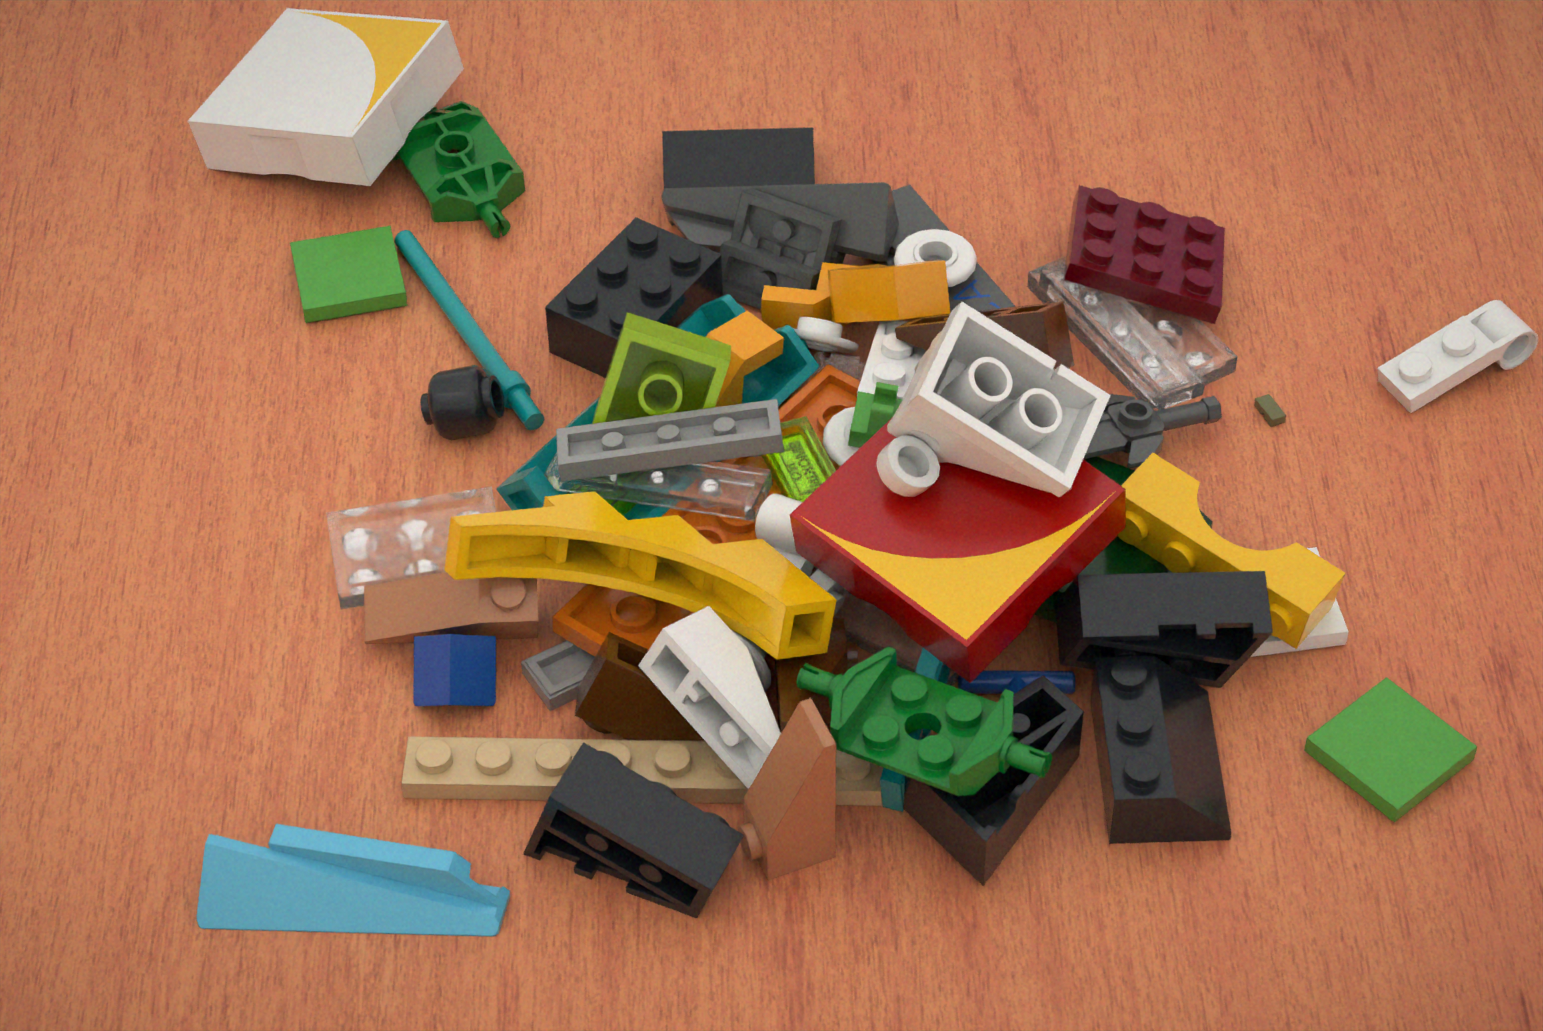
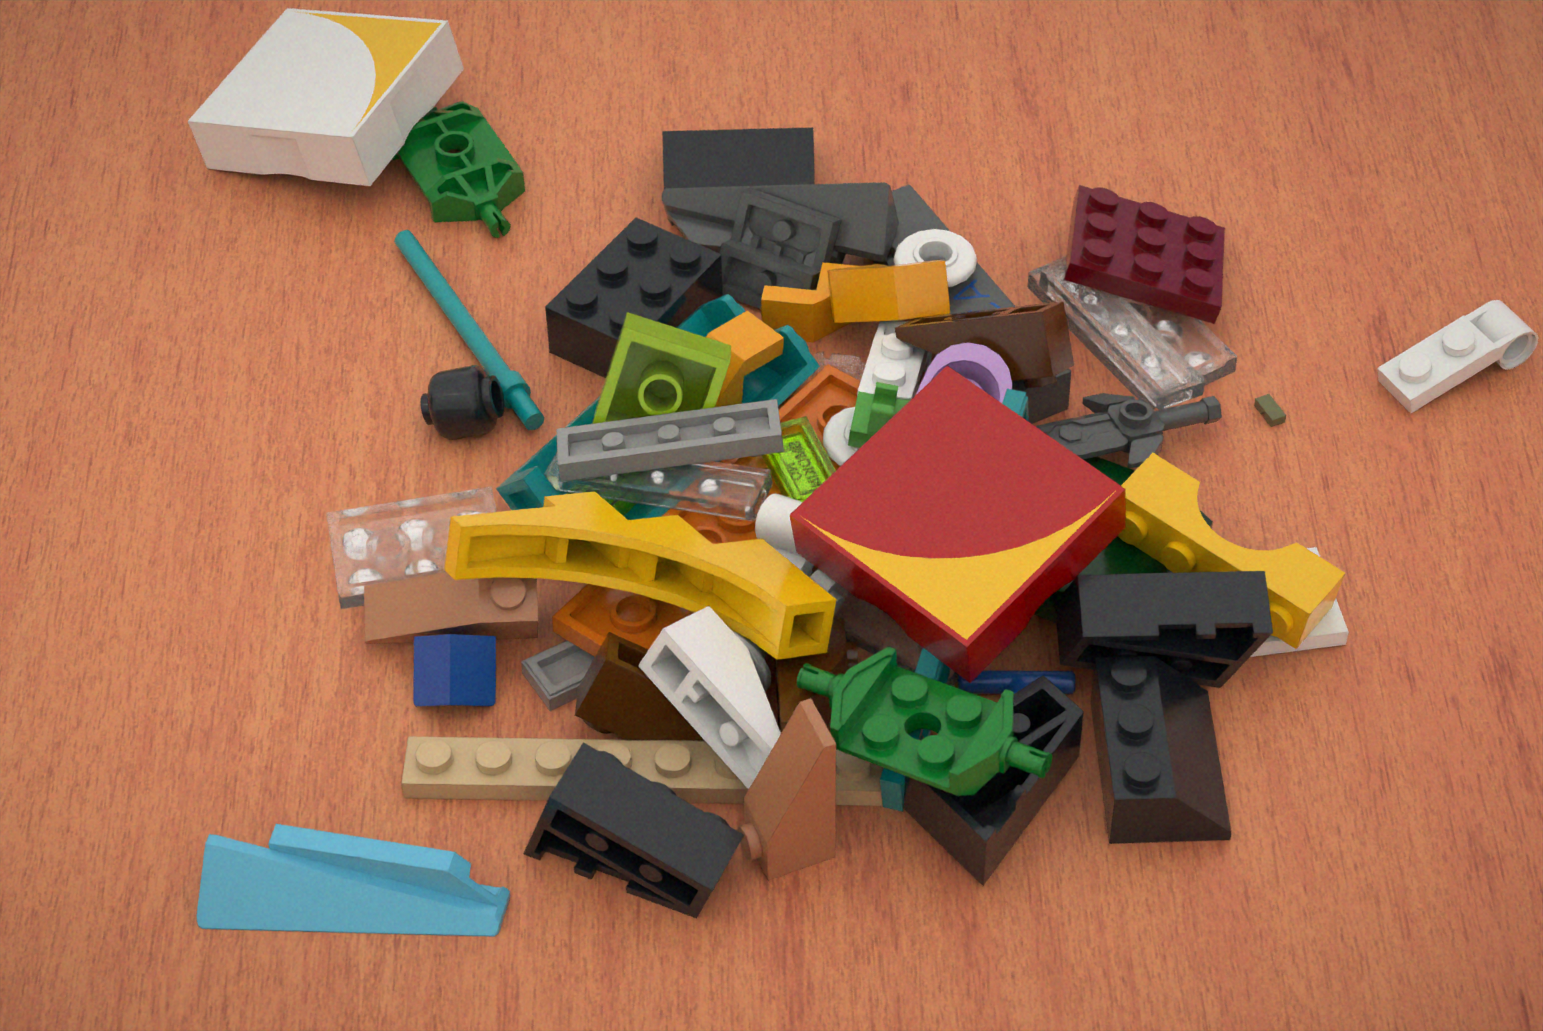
(348, 274): bright green tile -> none
(824, 335): white piece -> none
(992, 408): white piece -> none
(1390, 749): bright green tile -> none

